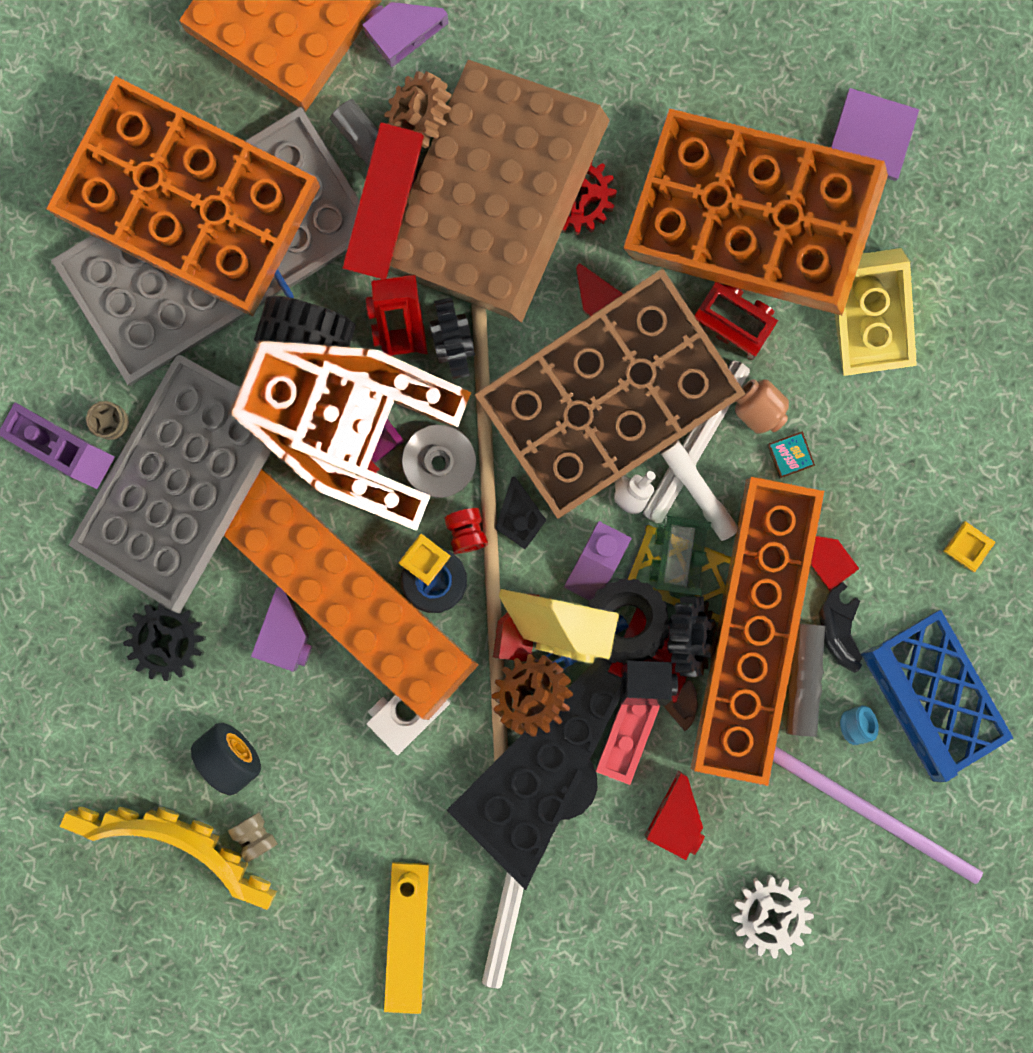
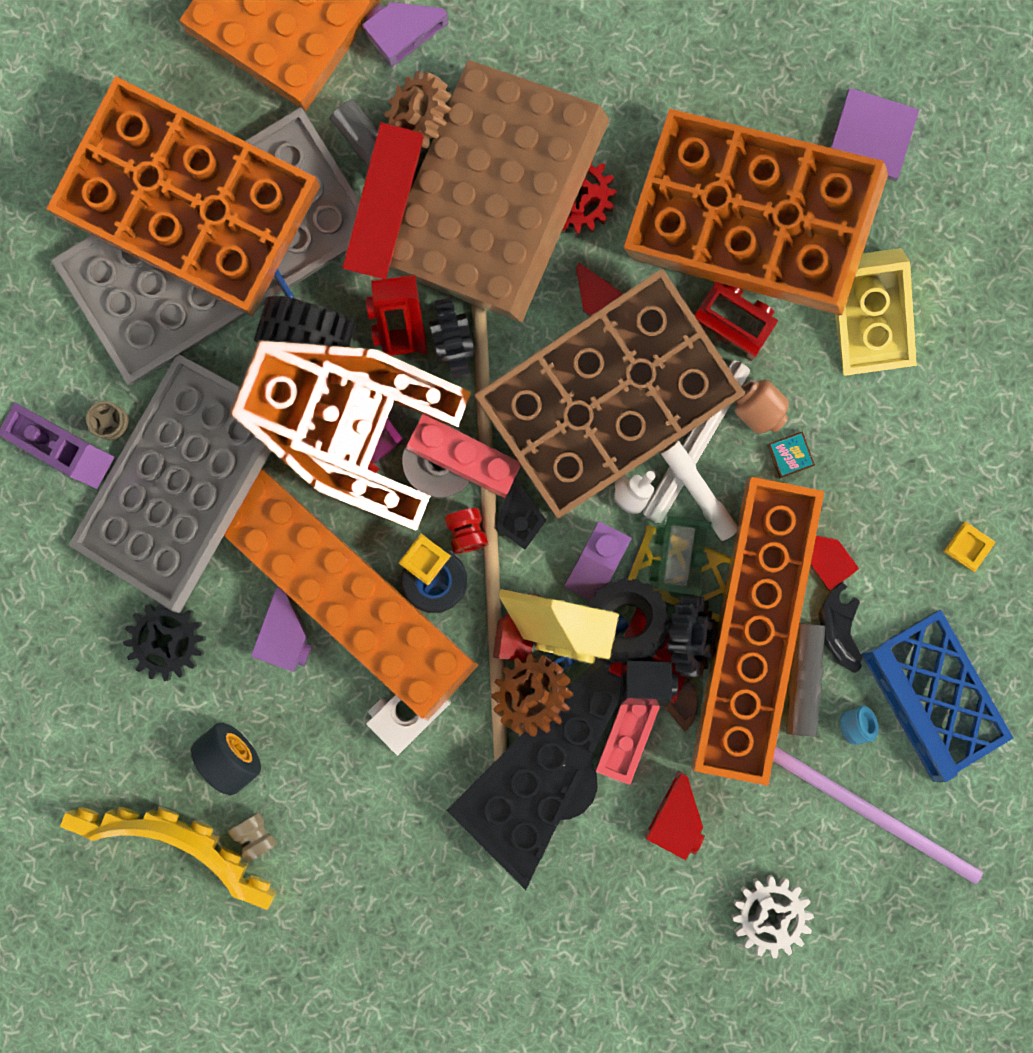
(406, 938): yellow piece -> none
(463, 455): none -> coral plate
(502, 933): white axle -> none

